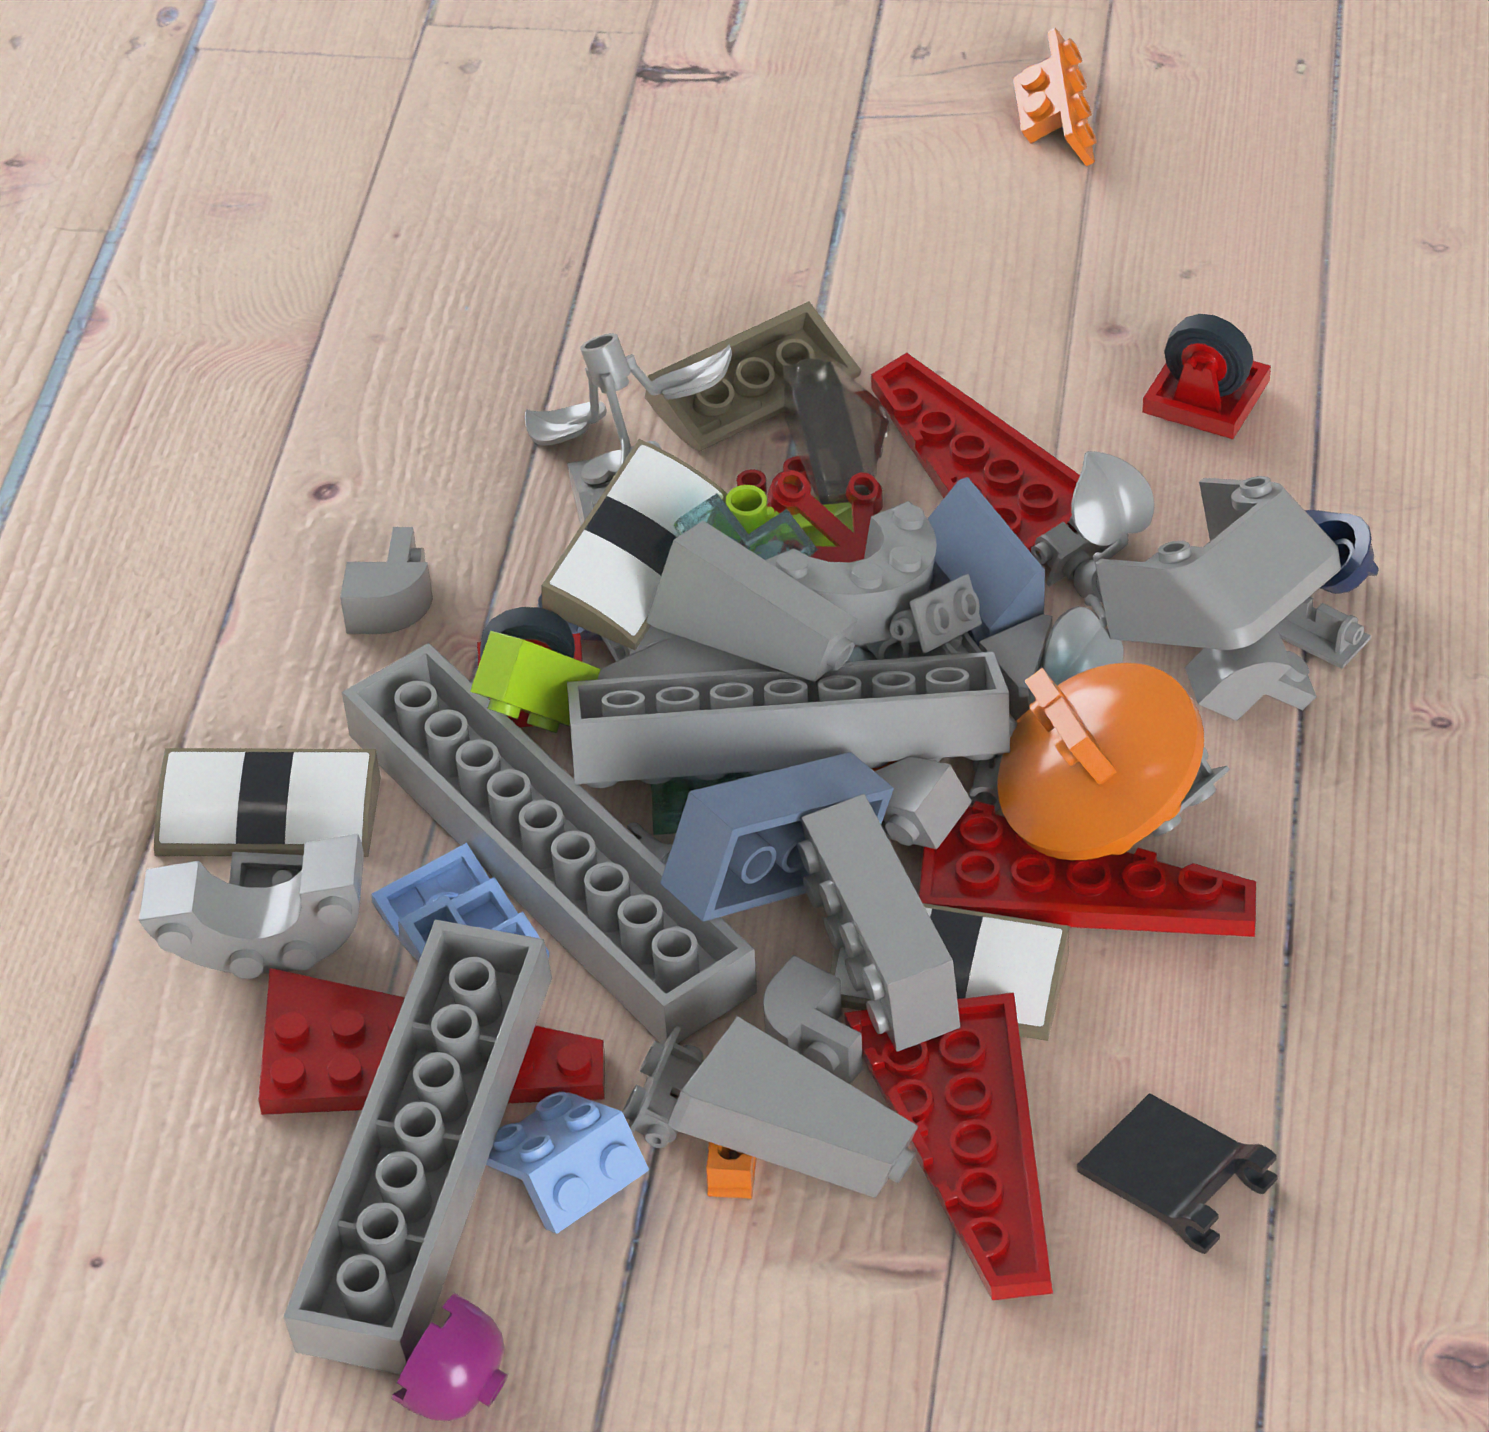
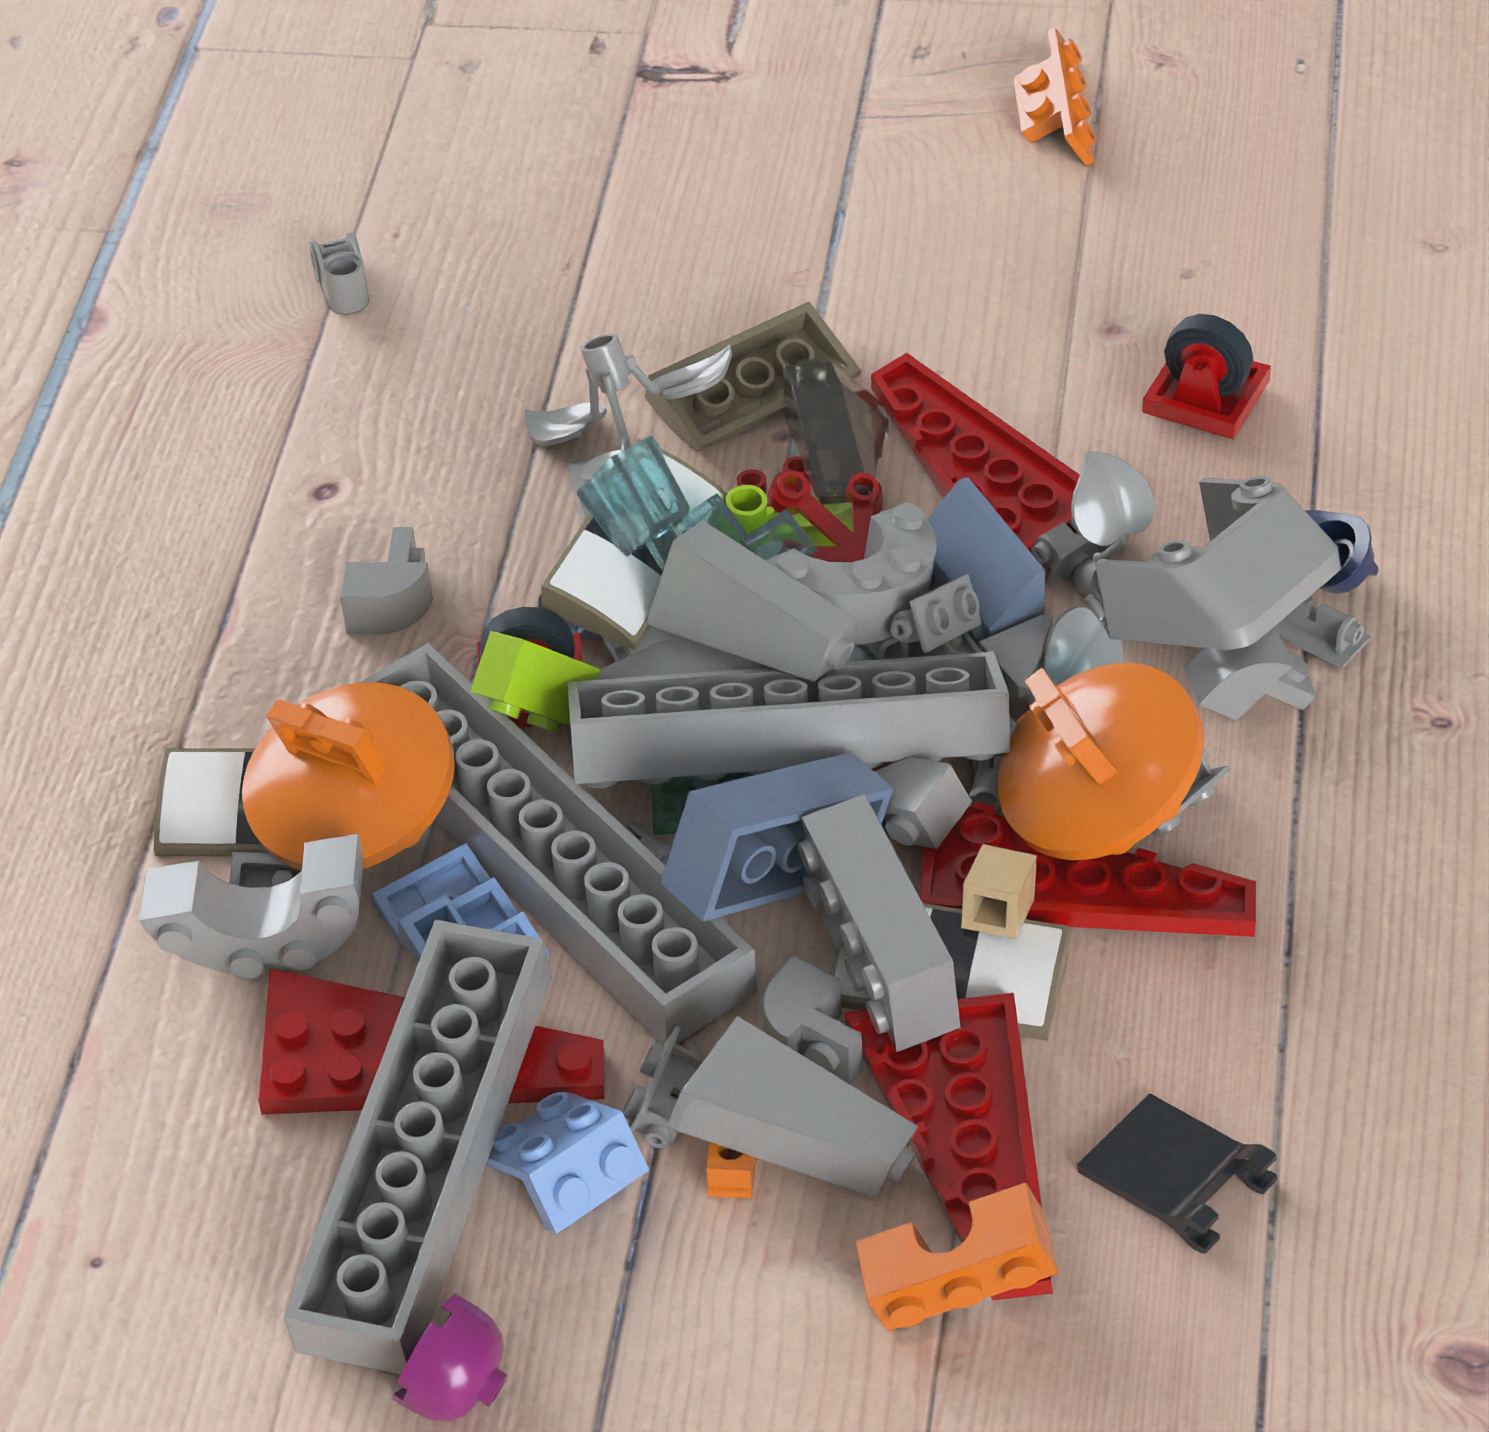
(341, 273): none -> light grey piece
(348, 765): none -> orange bracket
(636, 500): none -> clear light blue torso
(999, 891): none -> tan brick
(1002, 1252): none -> orange arch

